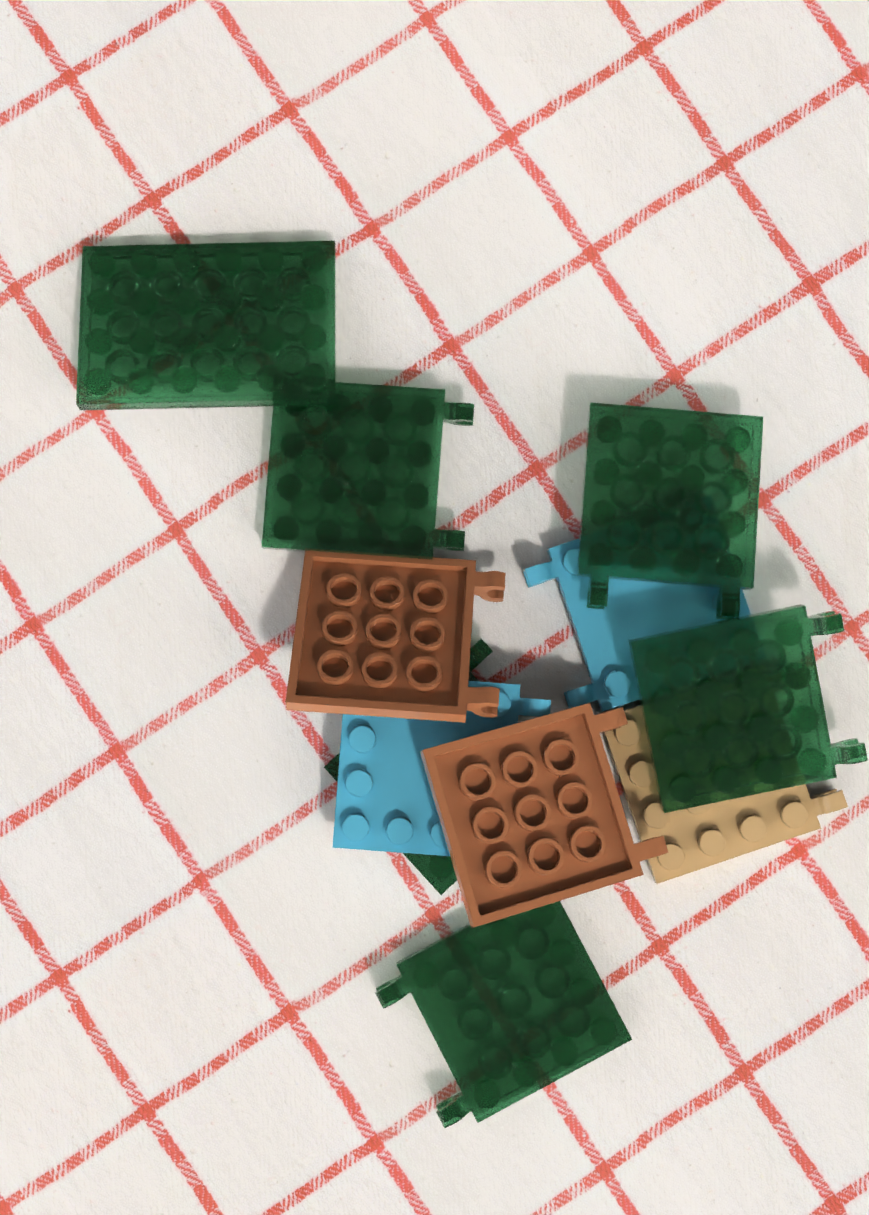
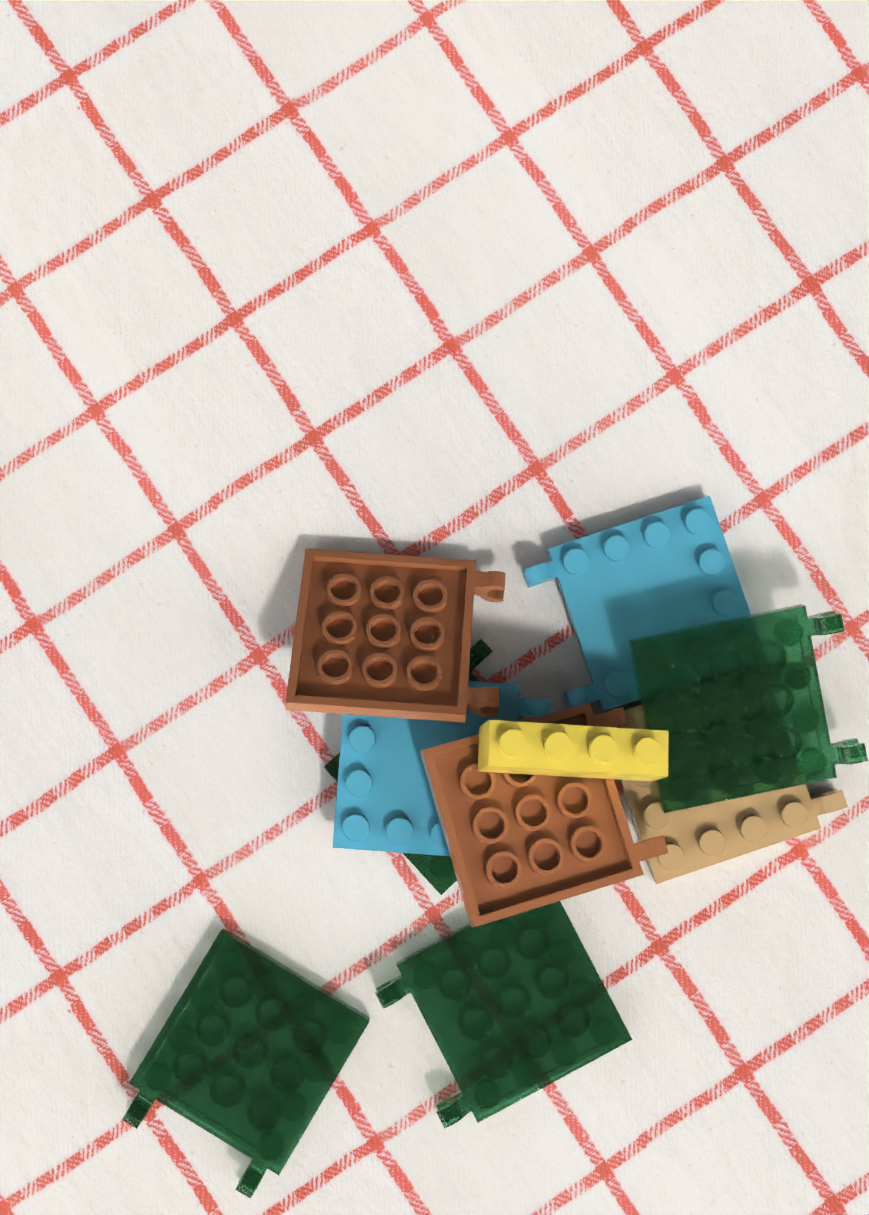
(207, 325): clear green plate -> none
(248, 1054): none -> clear green plate
(361, 473): clear green plate -> none
(572, 750): none -> light yellow brick
(670, 500): clear green plate -> none

